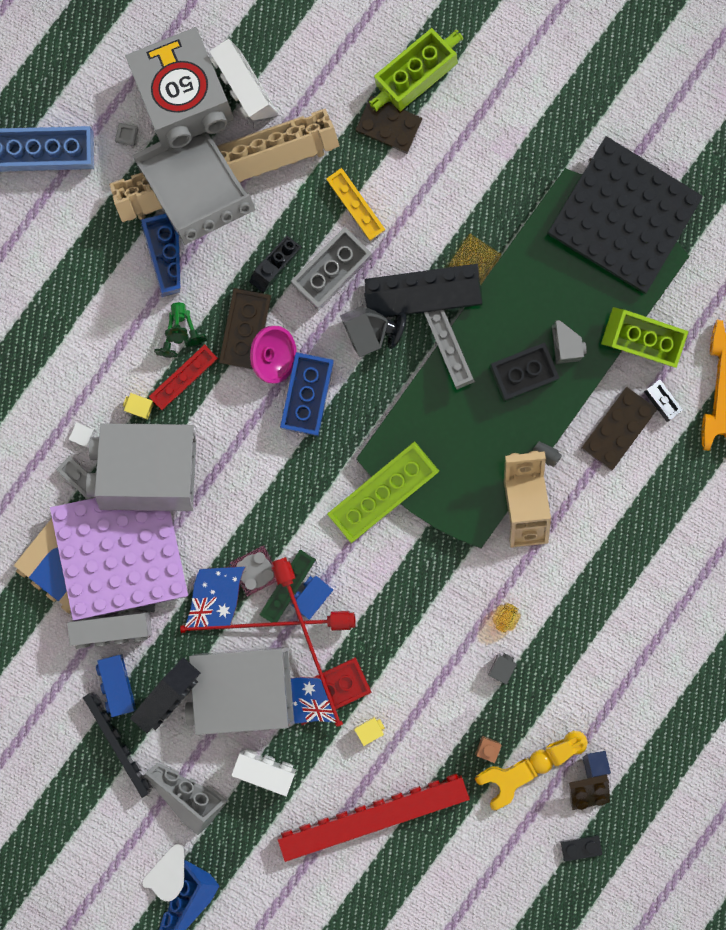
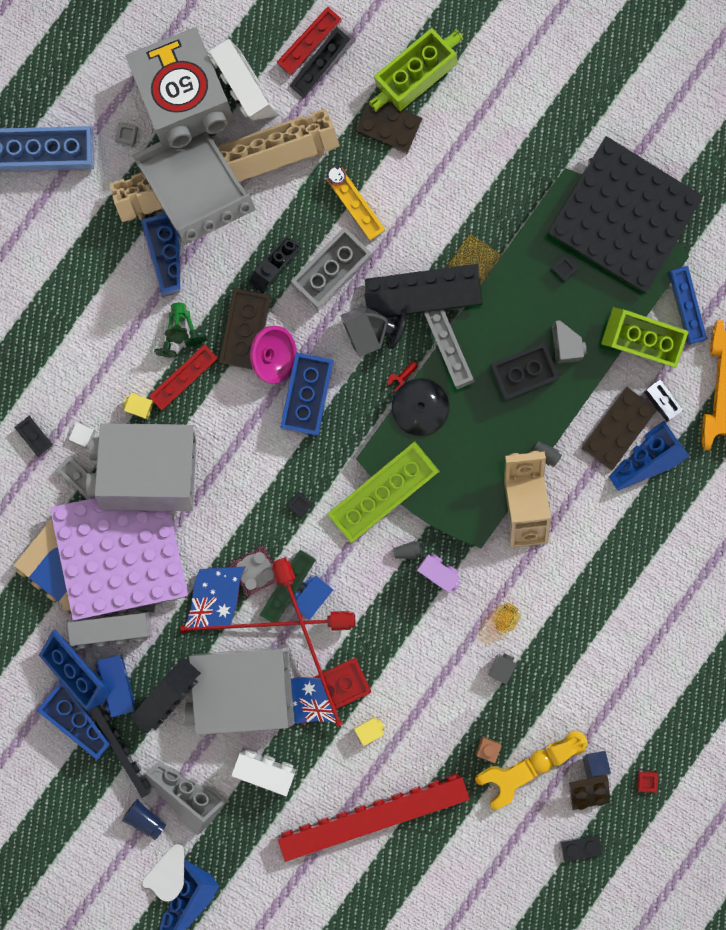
(34, 436): none -> black plate
(73, 672): none -> blue slope
(73, 720): none -> blue wedge
(143, 820): none -> dark blue plant
(300, 504): none -> black tile
(309, 41): none -> red plate
(322, 61): none -> black slope
(336, 175): none -> tile
(401, 378): none -> red bar
(408, 551): none -> dark grey cone
(418, 421): none -> black dish
(439, 574): none -> lavender brick
(564, 268): none -> black plate
(647, 781): none -> red tile
(655, 455): none -> blue wedge
(687, 304): none -> blue tile

